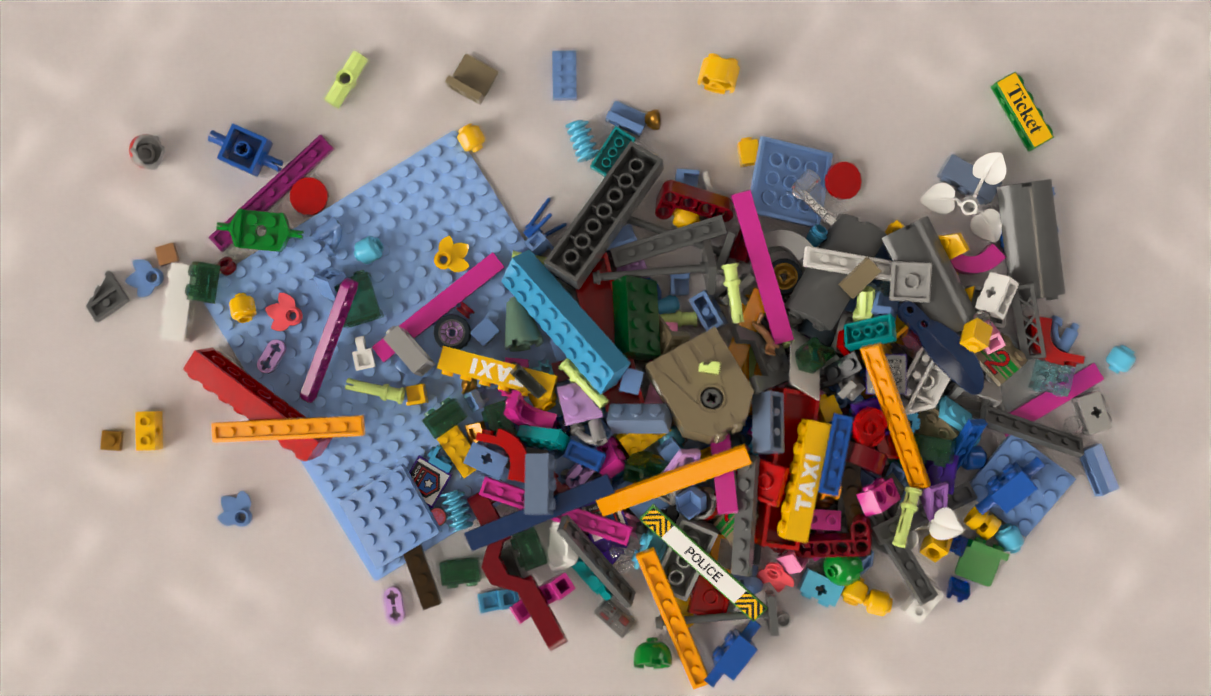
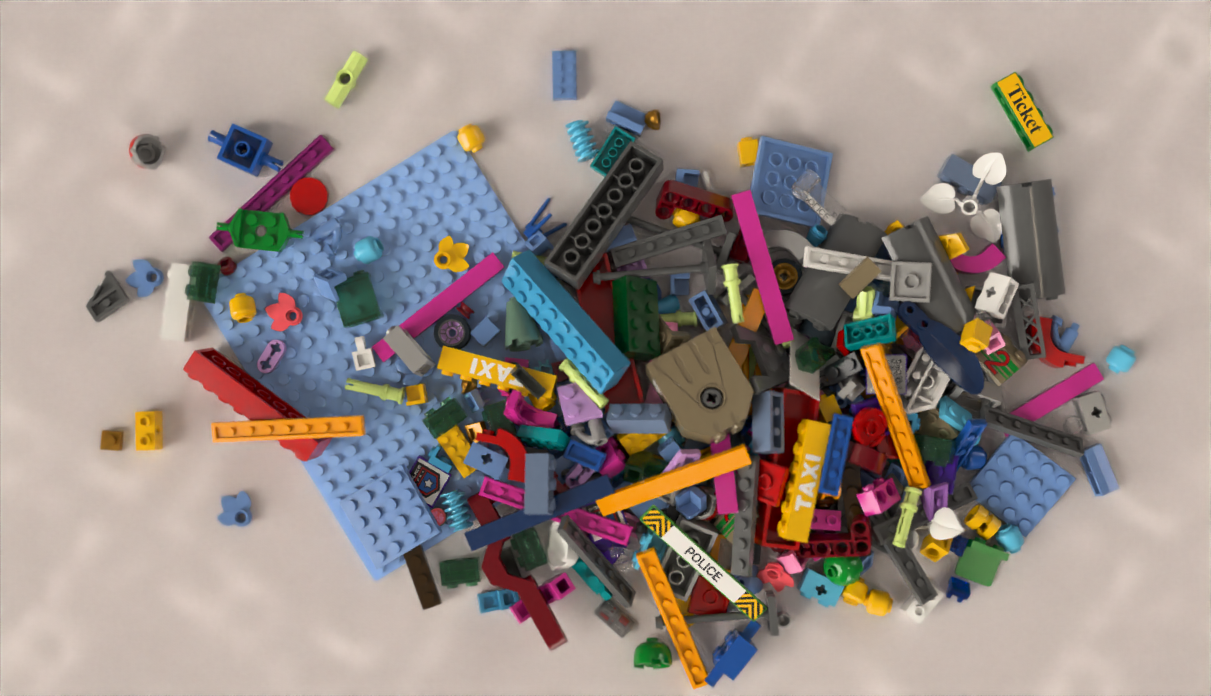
(167, 254): medium nougat tile -> none
(328, 340): magenta beam -> none
(389, 605): lavender beam -> none
(472, 79): dark tan bracket -> none
(631, 381): medium blue panel -> none
(713, 367): yellowish green tile -> none
(718, 74): yellow brick -> none
(770, 346): medium nougat piece -> none
(843, 180): red tile -> none
(1010, 486): blue brick -> none
(1052, 373): clear light blue brick -> none

